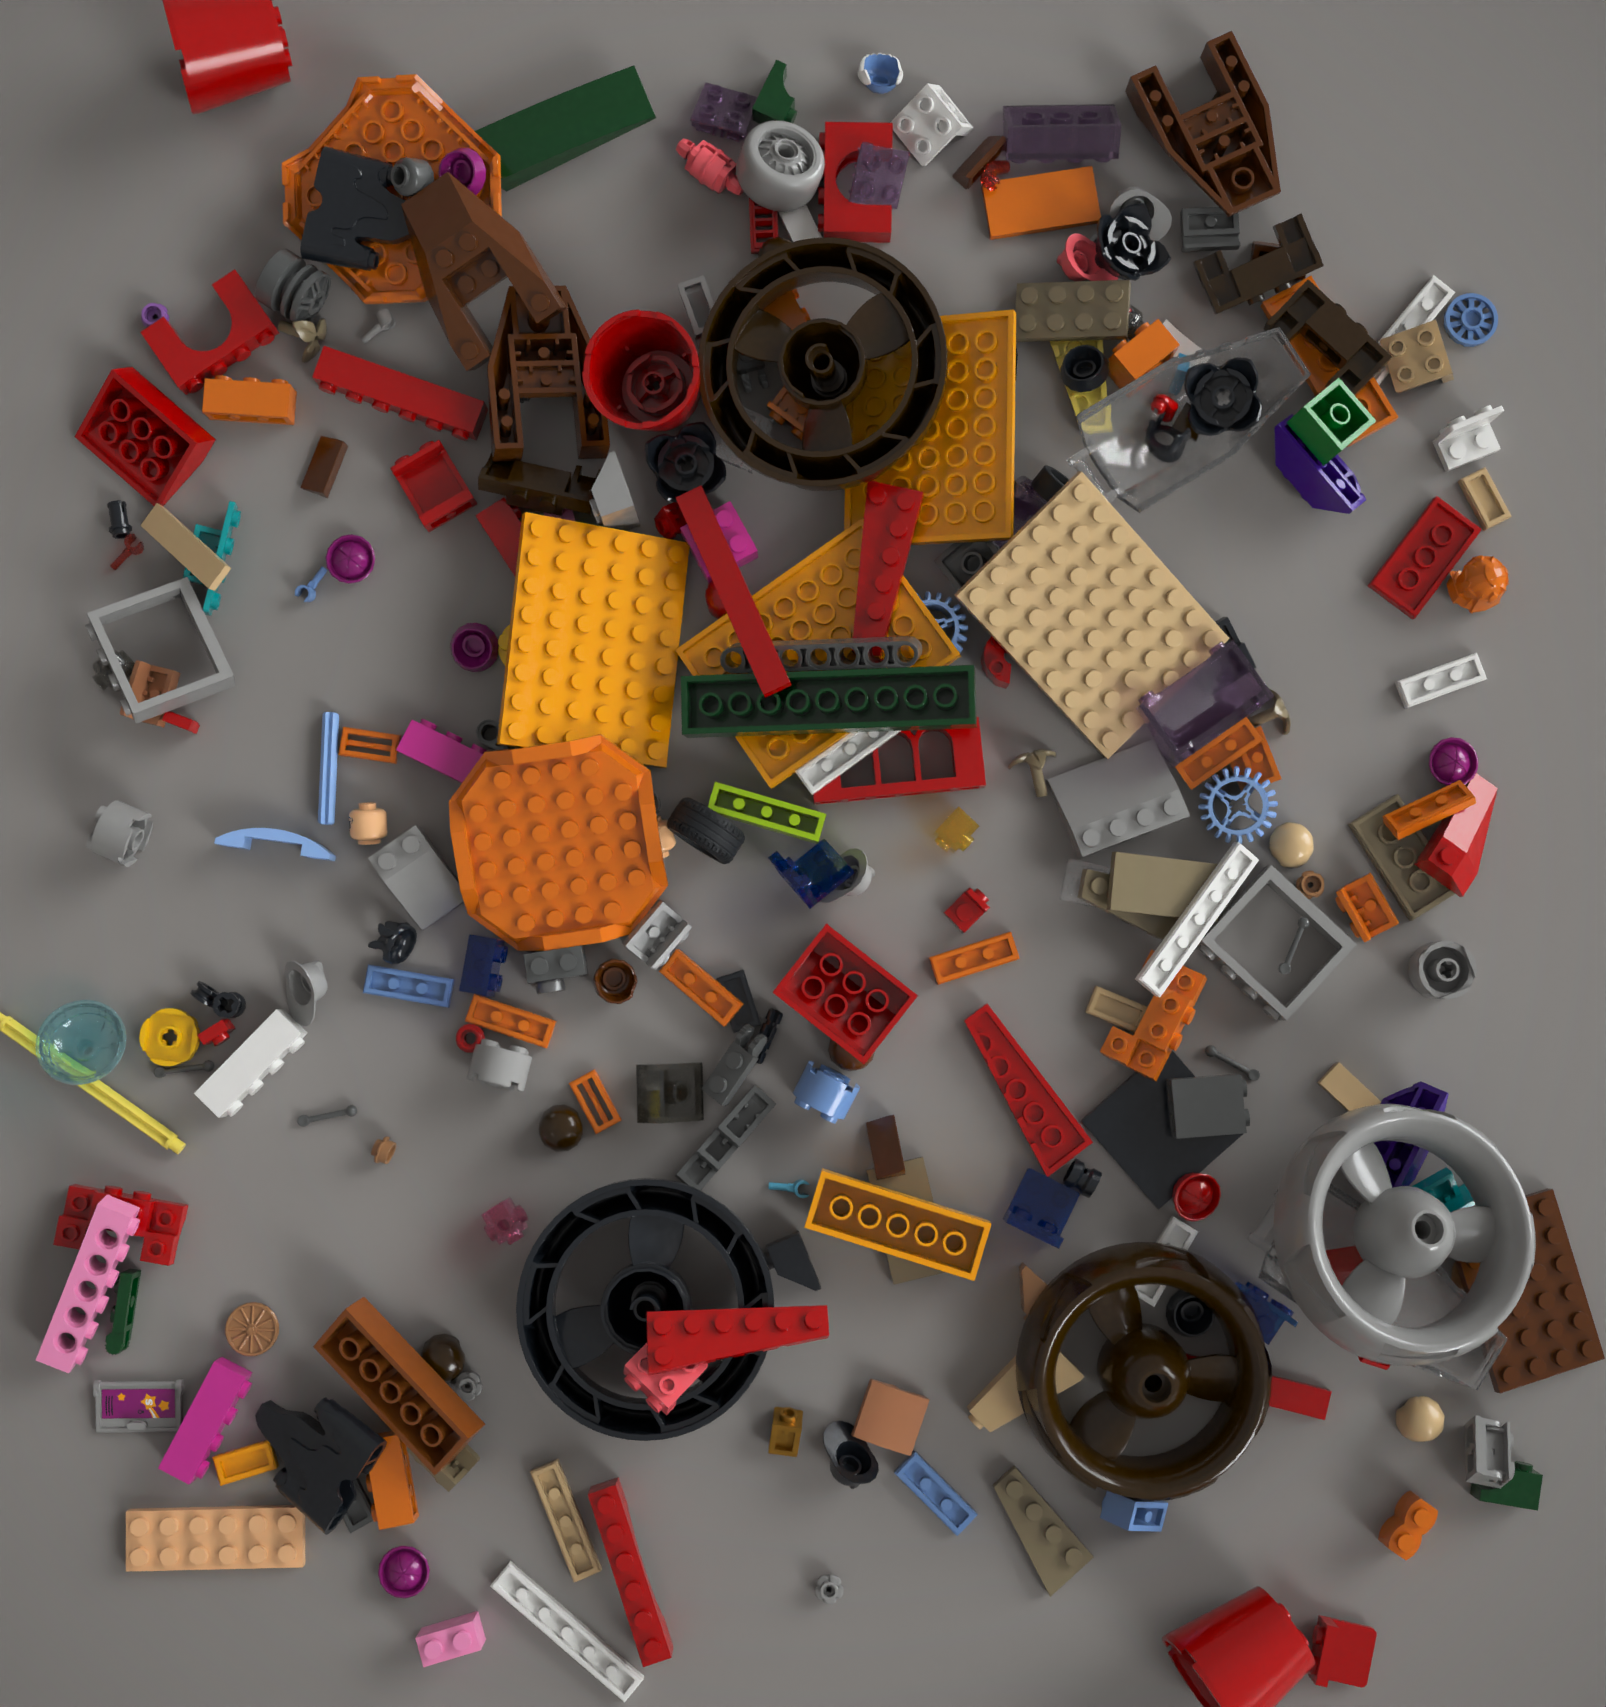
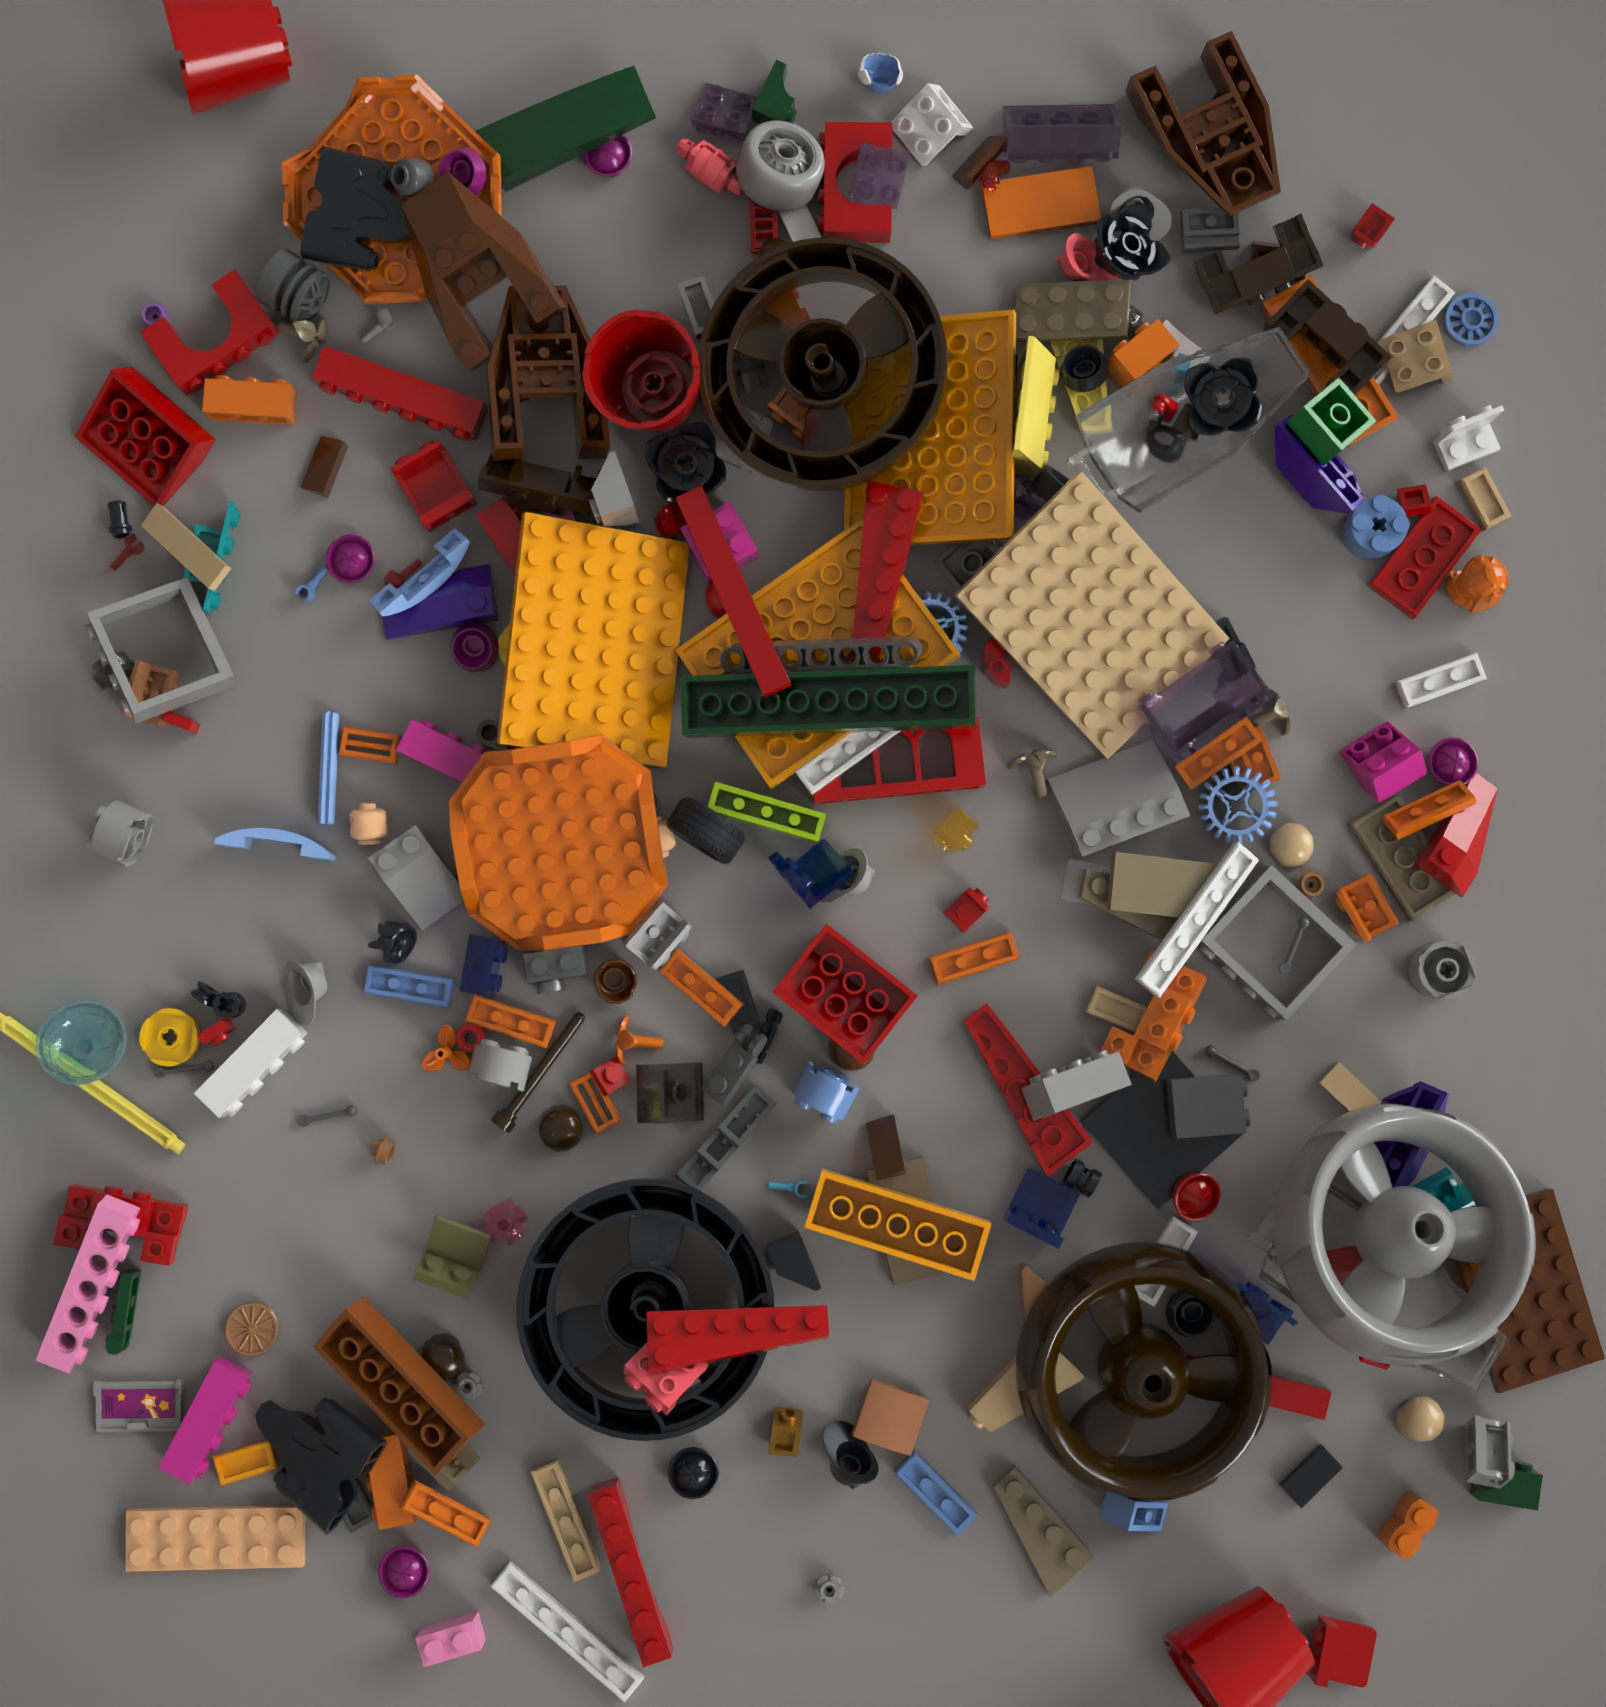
(399, 579): none -> clear red hand
(426, 580): none -> light blue slope
(436, 1058): none -> orange plant
(445, 1513): none -> orange tile
(452, 1257): none -> olive bracket
(461, 600): none -> dark purple wedge
(507, 1116): none -> dark brown piece
(610, 157): none -> magenta hat
(610, 1076): none -> red plate
(627, 1040): none -> orange plant
(693, 1473): none -> black hat
(1033, 406): none -> light yellow slope
(1075, 1084): none -> light grey brick
(1311, 1476): none -> black tile
(1371, 227): none -> red bracket
(1384, 761): none -> dark pink slope
(1390, 524): none -> medium blue brick
(1414, 500): none -> red plate

